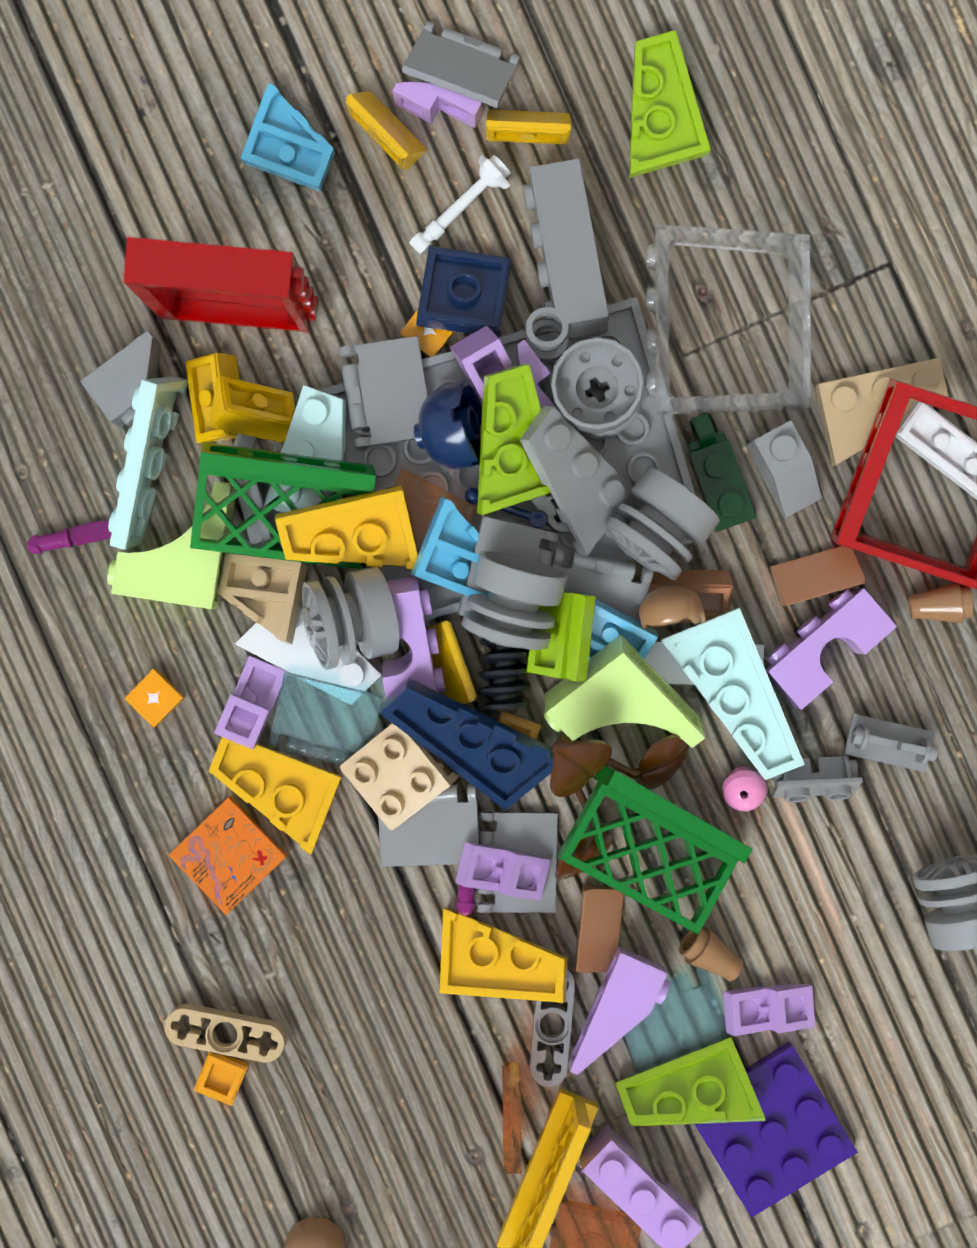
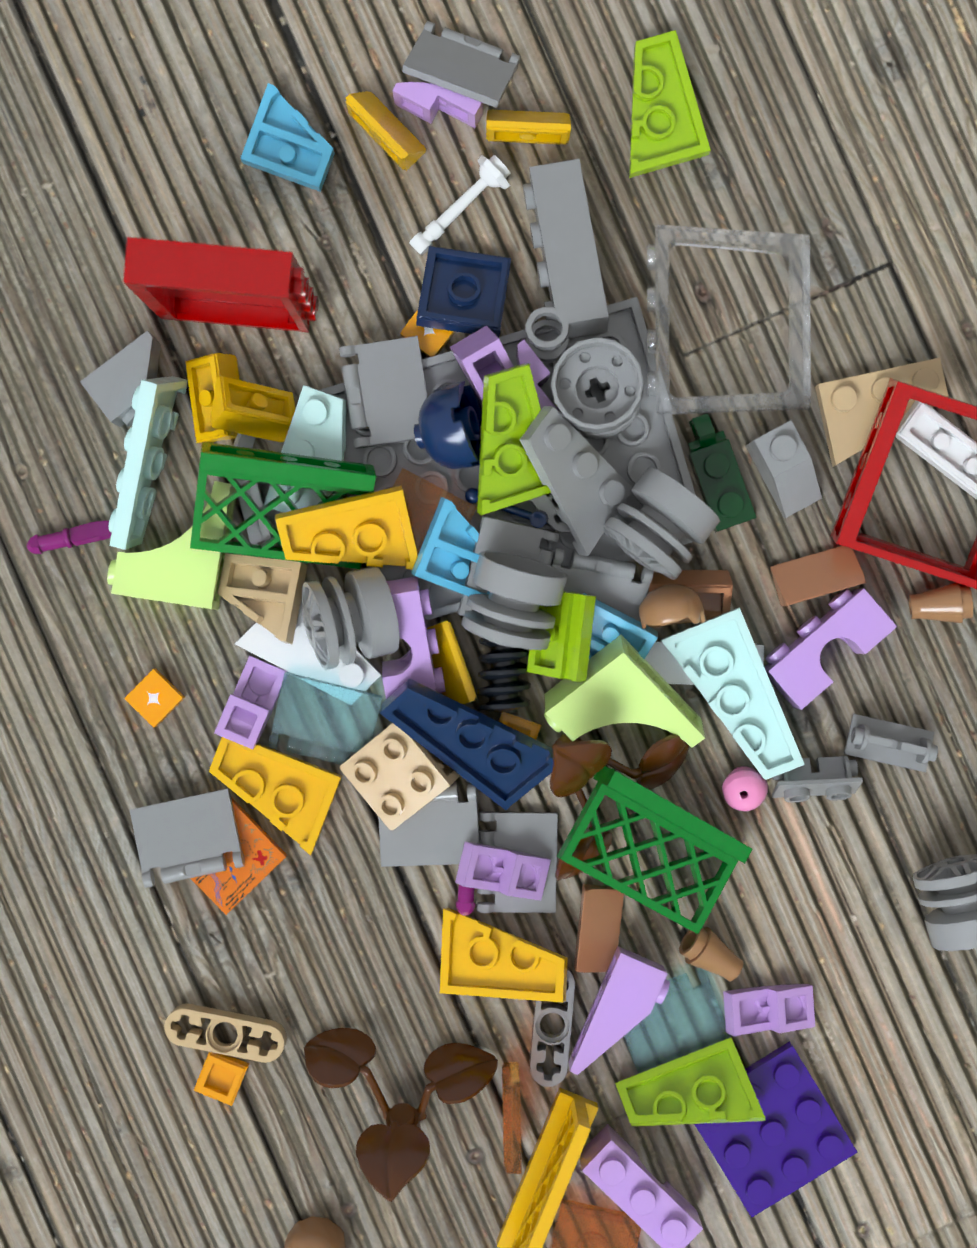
(187, 837): none -> light grey piece
(400, 1149): none -> reddish brown plant

